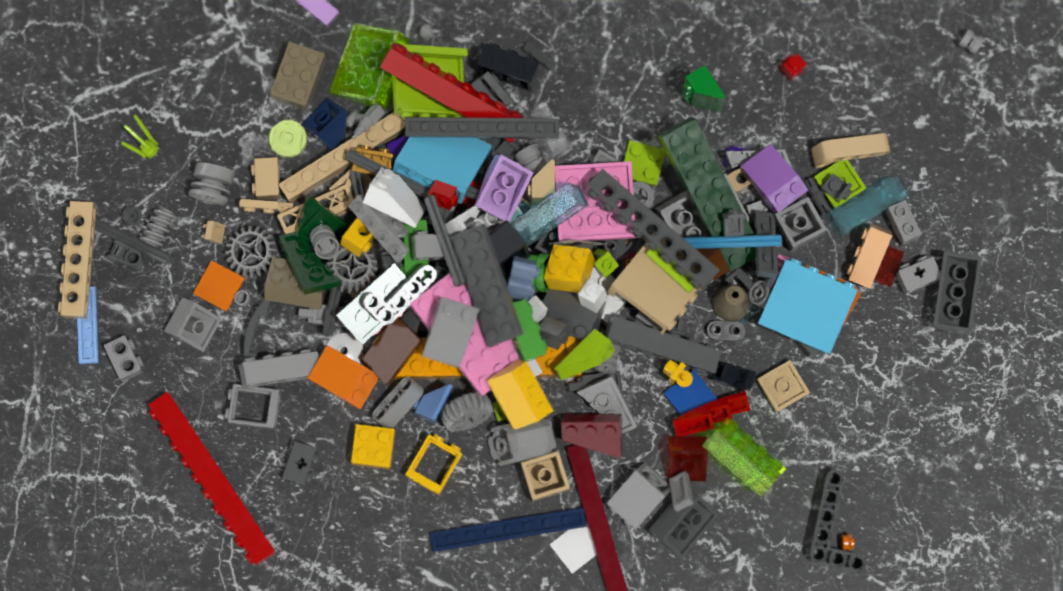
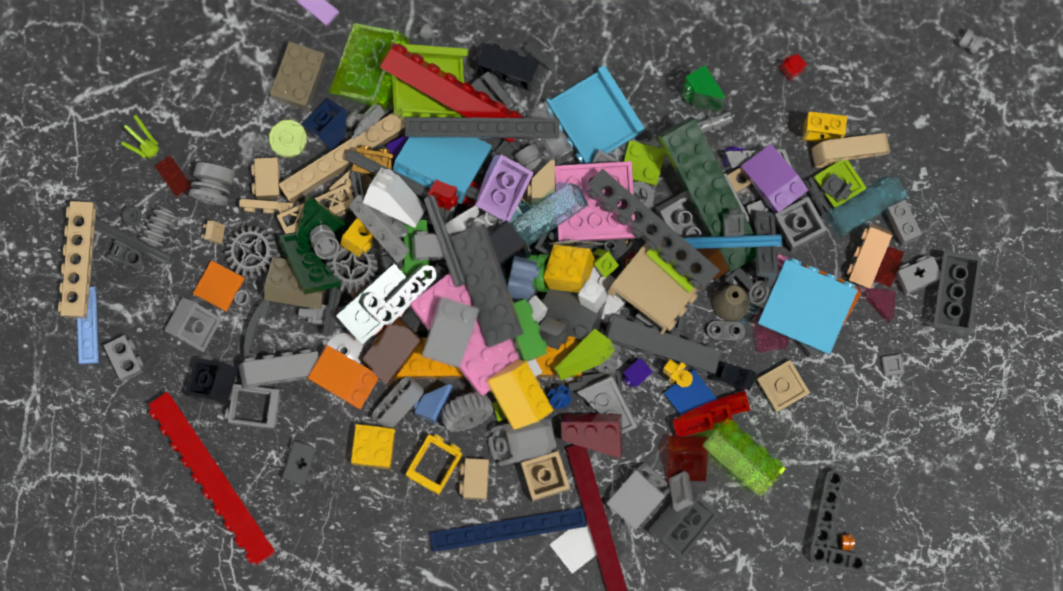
(173, 176): none -> clear red tile
(211, 382): none -> black brick
(475, 479): none -> tan brick
(559, 397): none -> blue gear
(595, 116): none -> medium azure panel
(637, 374): none -> dark purple brick
(715, 122): none -> light grey pin
(768, 339): none -> clear pink bracket
(824, 124): none -> yellow window
(883, 301): none -> clear pink slope
(892, 365): none -> light grey tile

